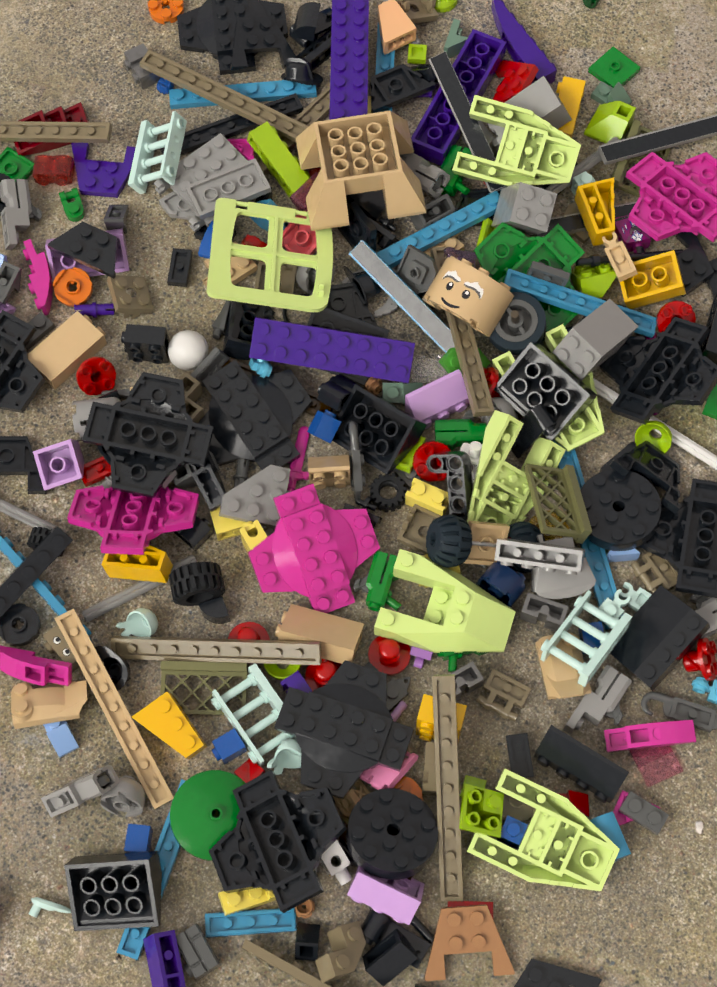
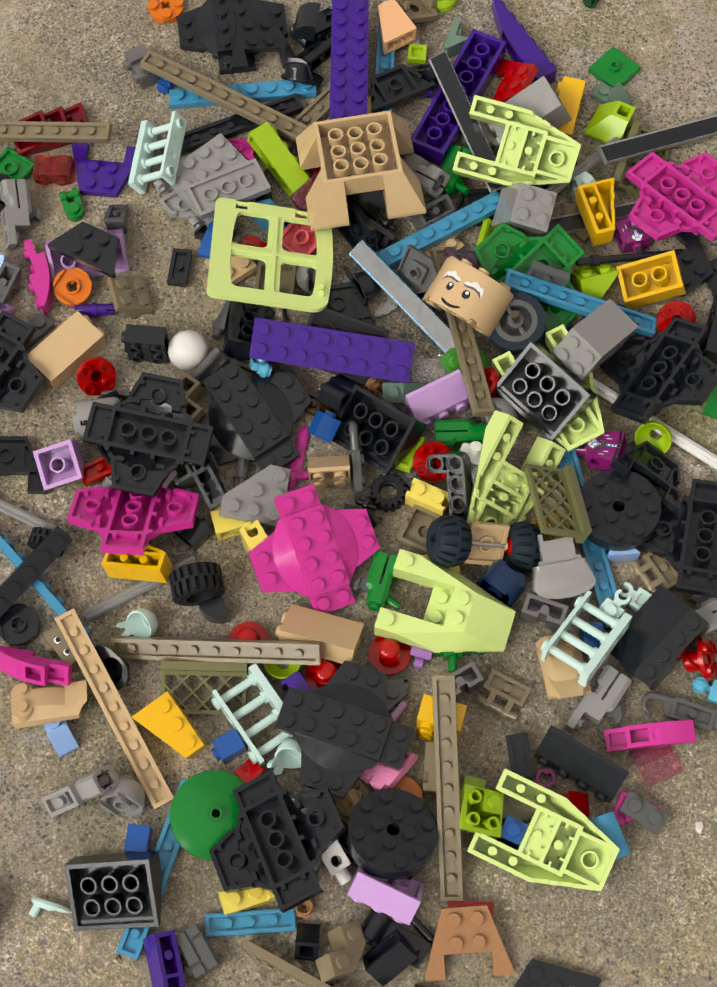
(536, 423): black door -> none
(539, 554): light grey brick -> none
(545, 772): none -> magenta bush
(603, 450): none -> magenta torso
(619, 258): tan plate -> none

